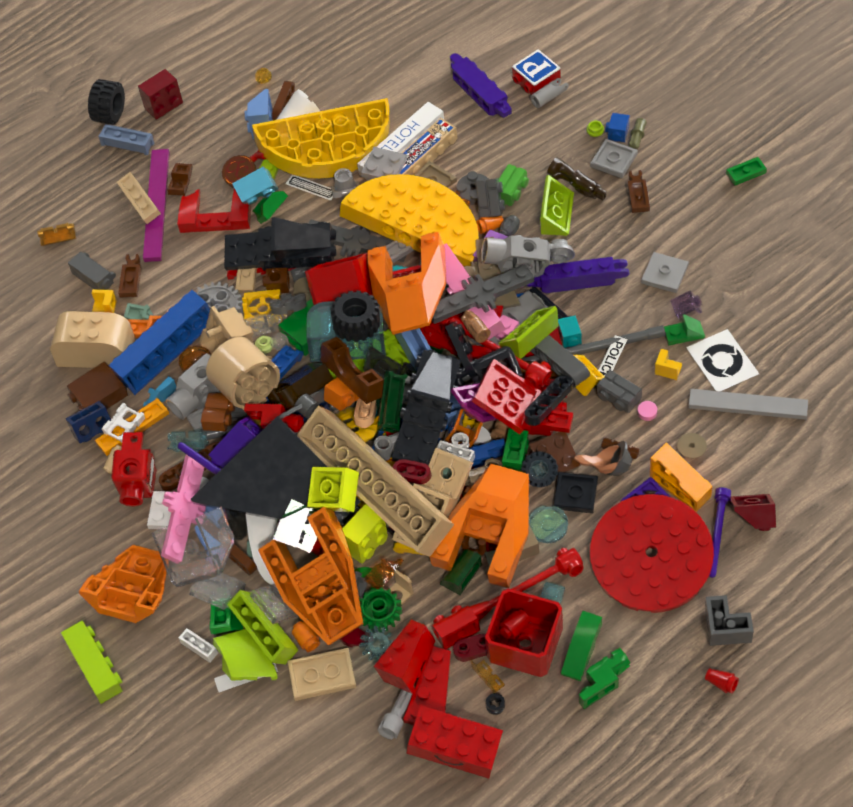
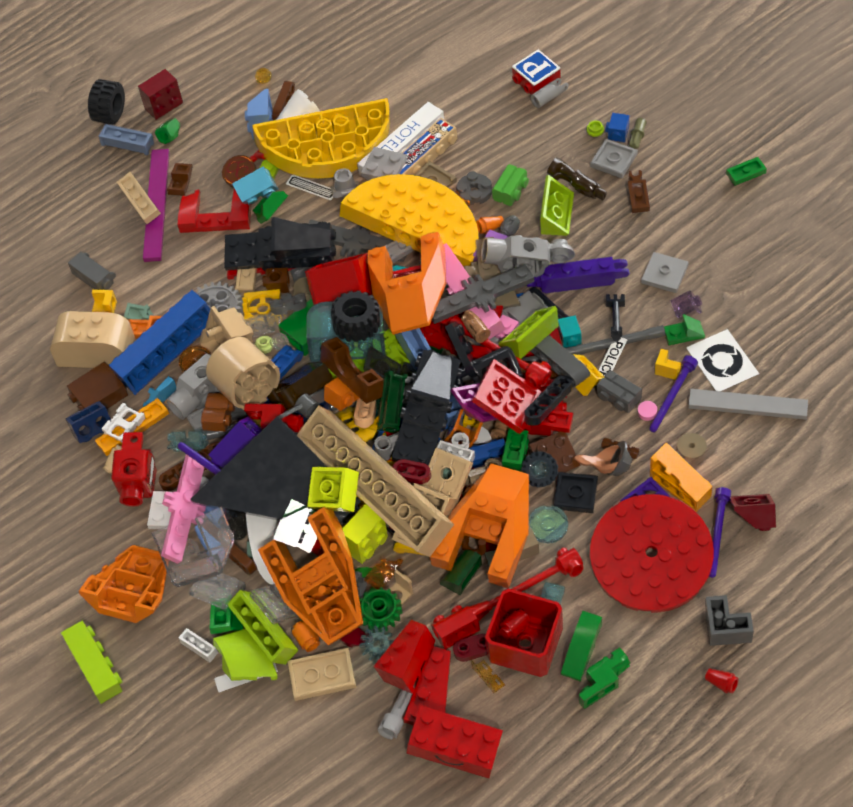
(59, 234): pearl gold hinge -> none
(130, 277): reddish brown plate -> none
(168, 131): none -> green rock
(479, 86): dark purple hinge -> none
(490, 197): dark grey brick -> none
(493, 709): black bush -> none
(616, 329): none -> black hinge
(688, 365): none -> dark purple piece

